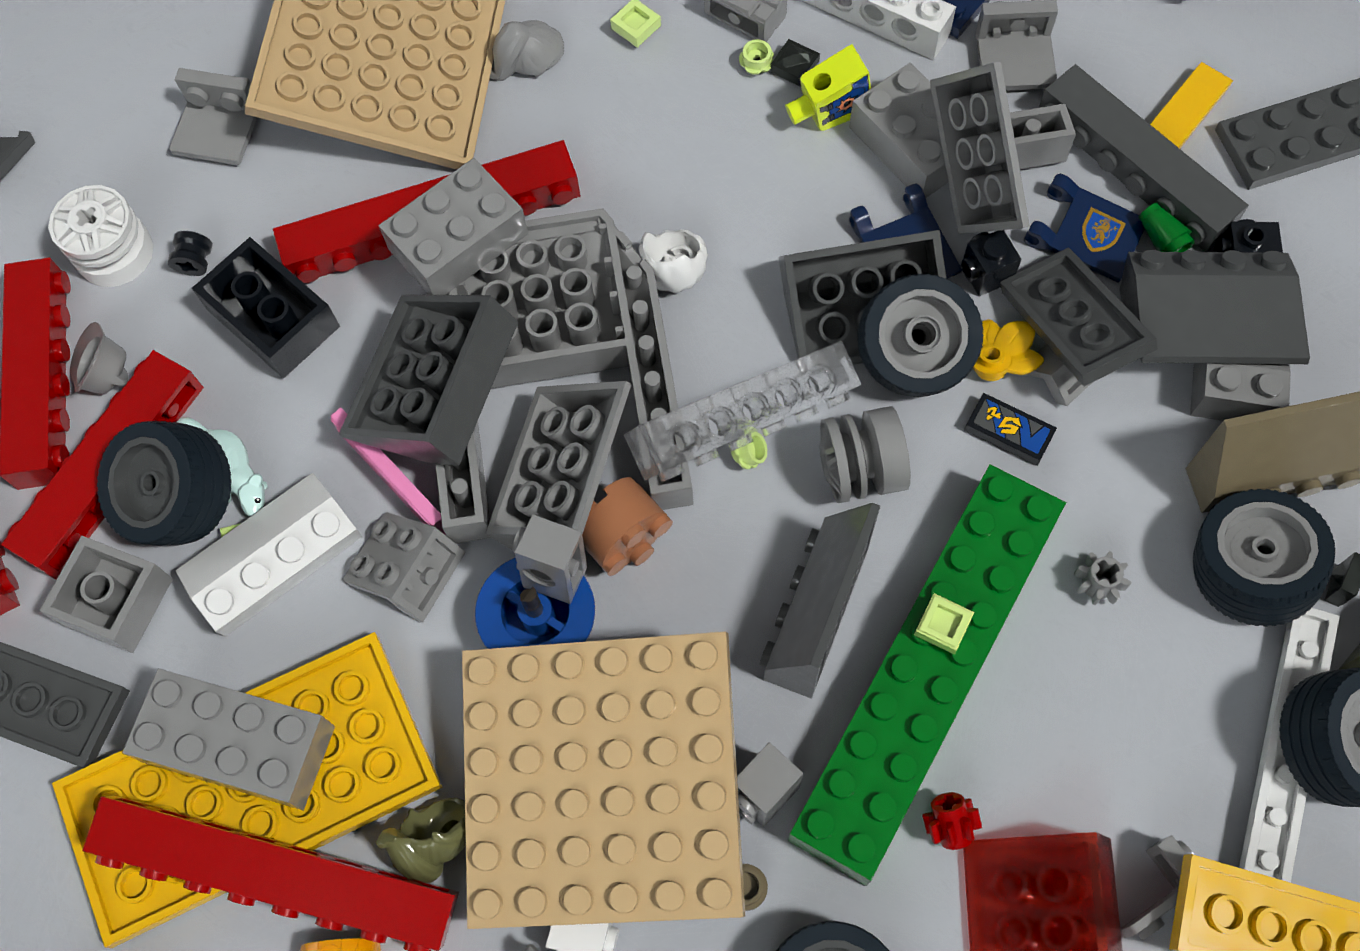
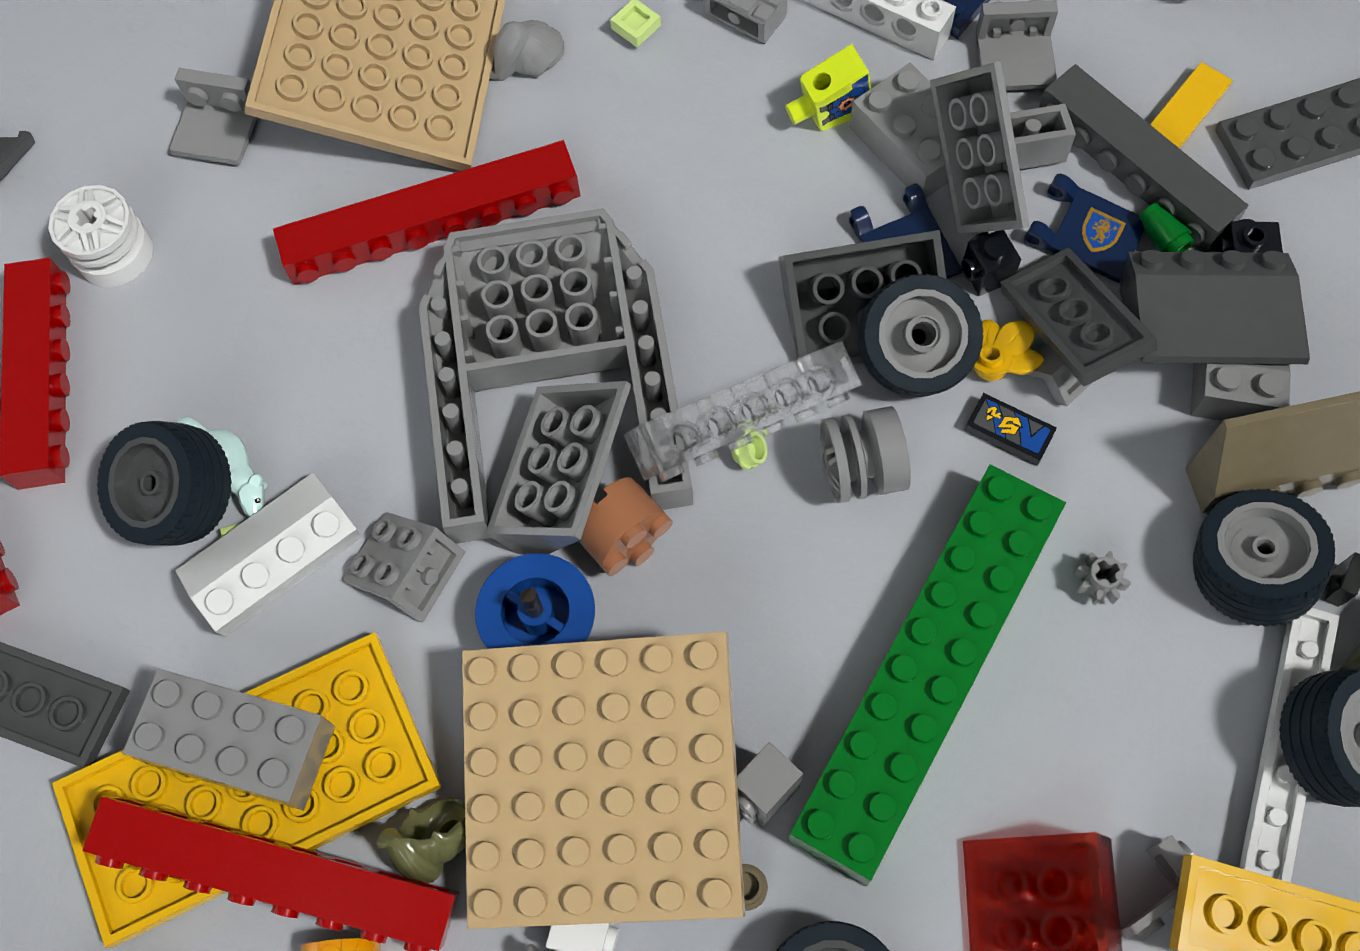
(70, 500): red brick -> none
(97, 362): light grey piece -> none
(106, 594): light grey brick -> none
(190, 253): black wheel -> none
(266, 307): black brick -> none
(393, 477): bright pink tile -> none
(431, 376): dark grey slope -> none
(454, 229): light grey brick -> none
(550, 558): light grey brick -> none
(676, 258): white hair -> none
(756, 50): yellowish green plate -> none
(794, 61): pearl dark grey tile -> none
(819, 599): dark grey slope -> none
(944, 623): yellowish green tile -> none
(952, 821): red gear -> none

